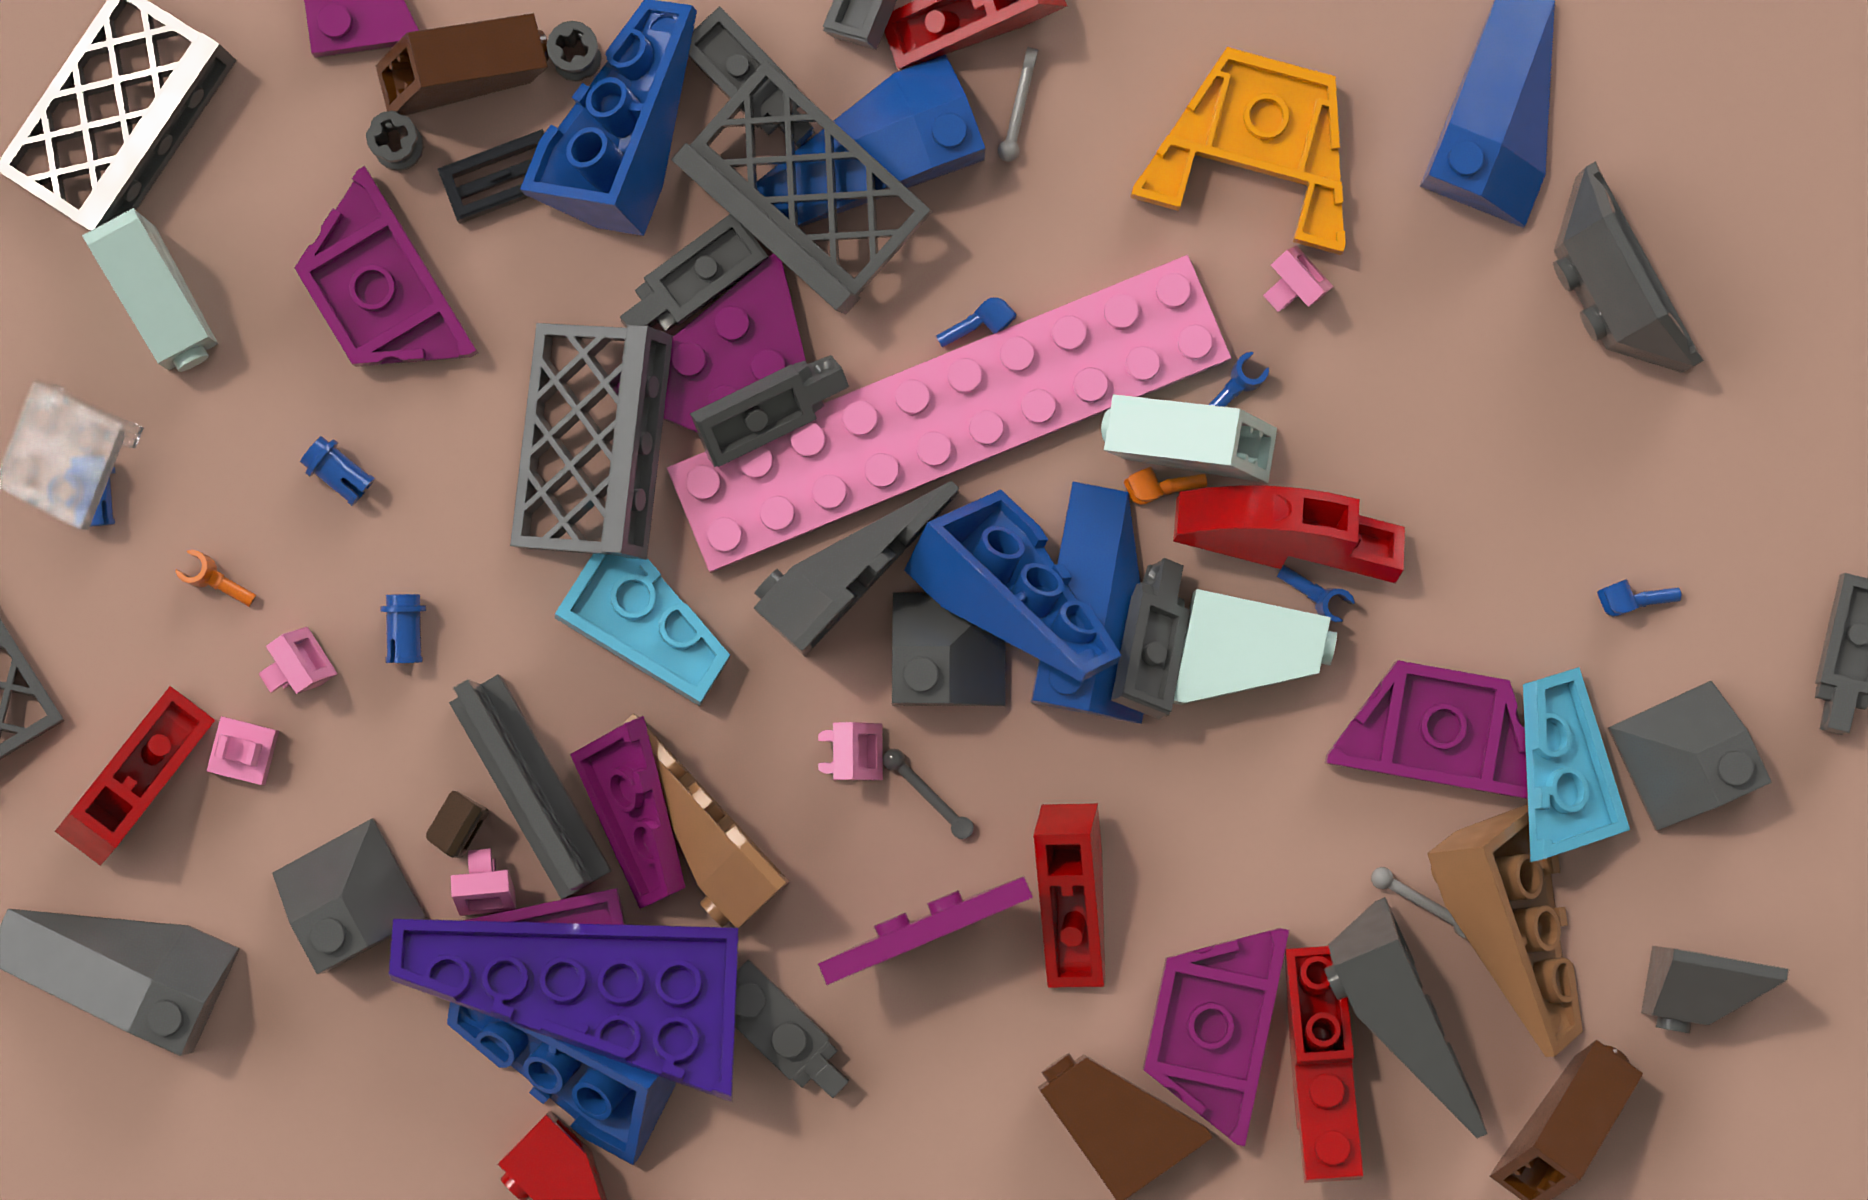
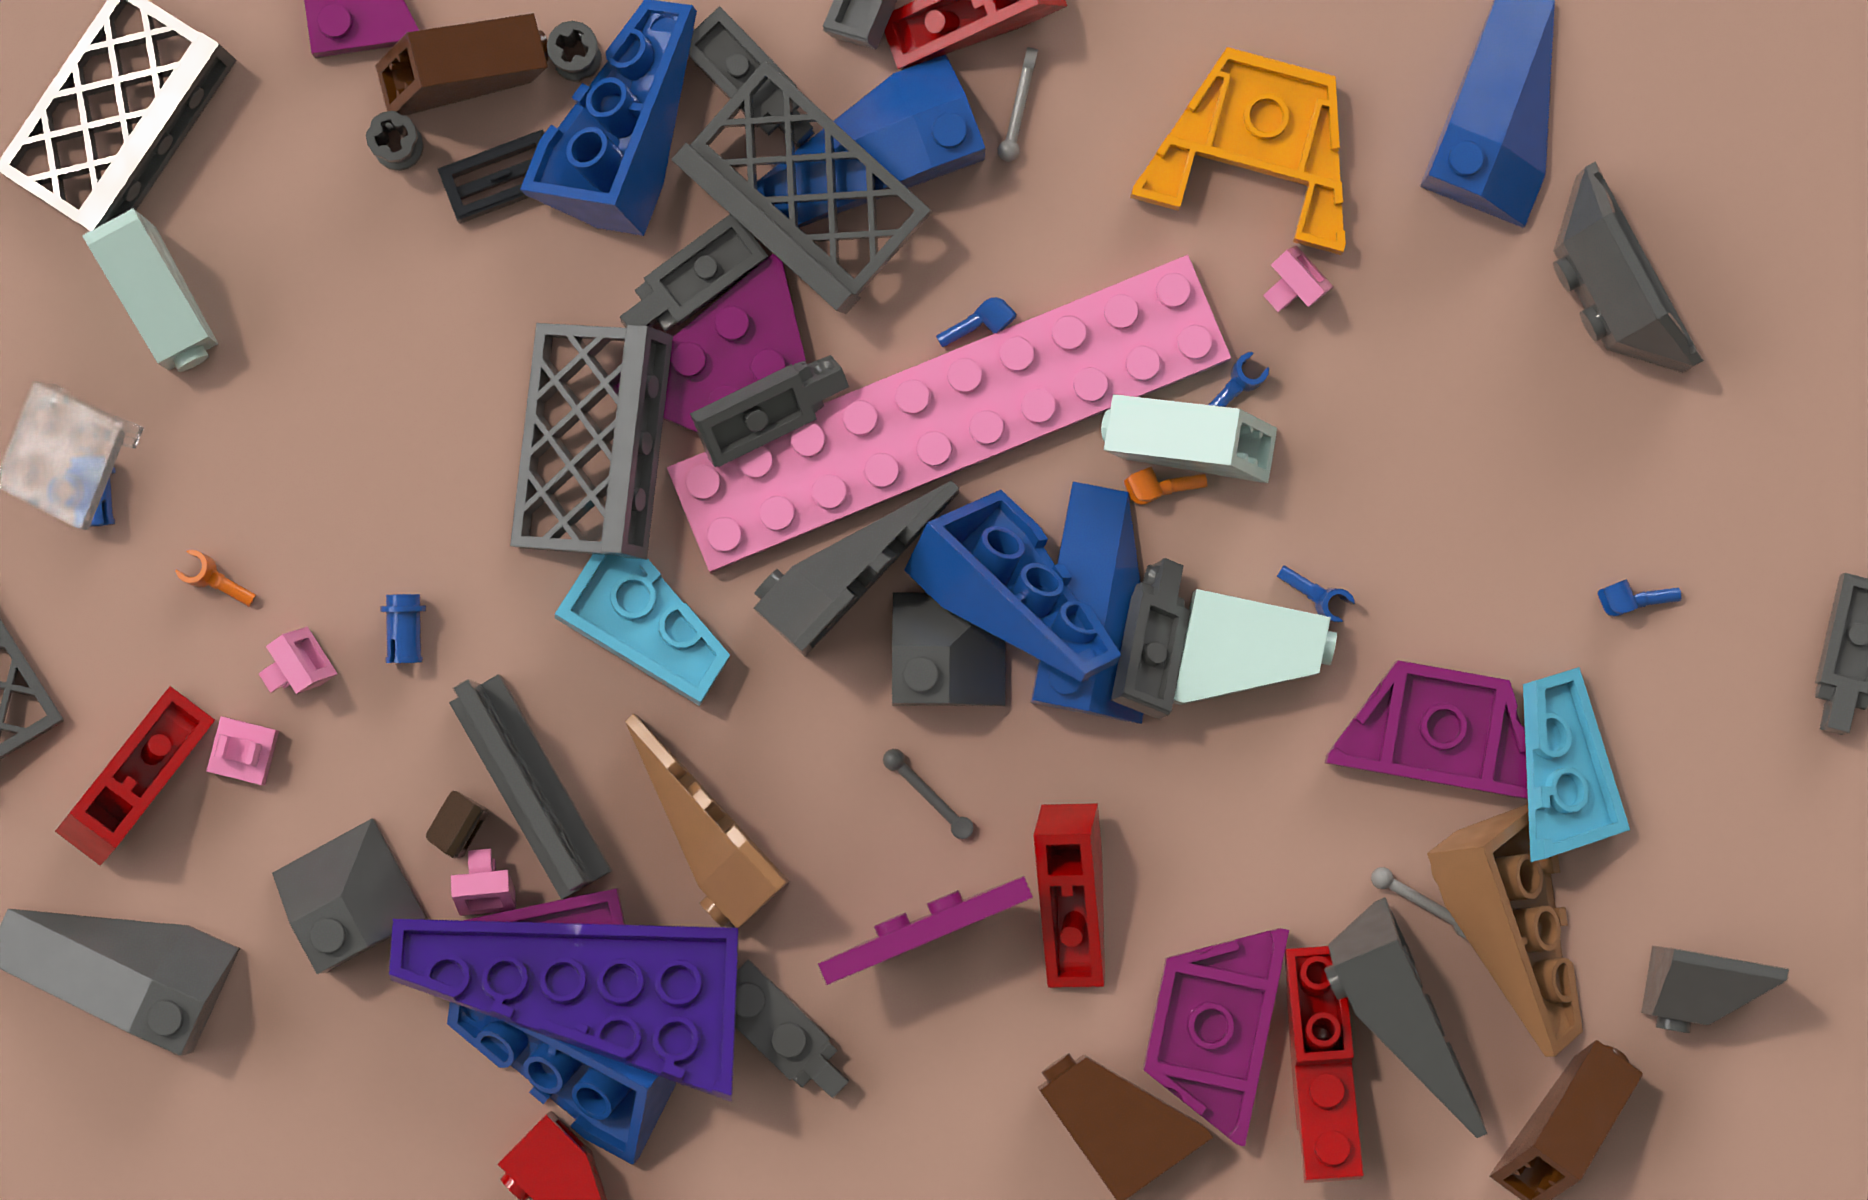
(336, 470): blue pin -> none
(377, 285): magenta wing -> none
(632, 809): magenta wing -> none
(855, 751): bright pink tile -> none
(1278, 522): red slope -> none
(1688, 755): dark grey slope -> none

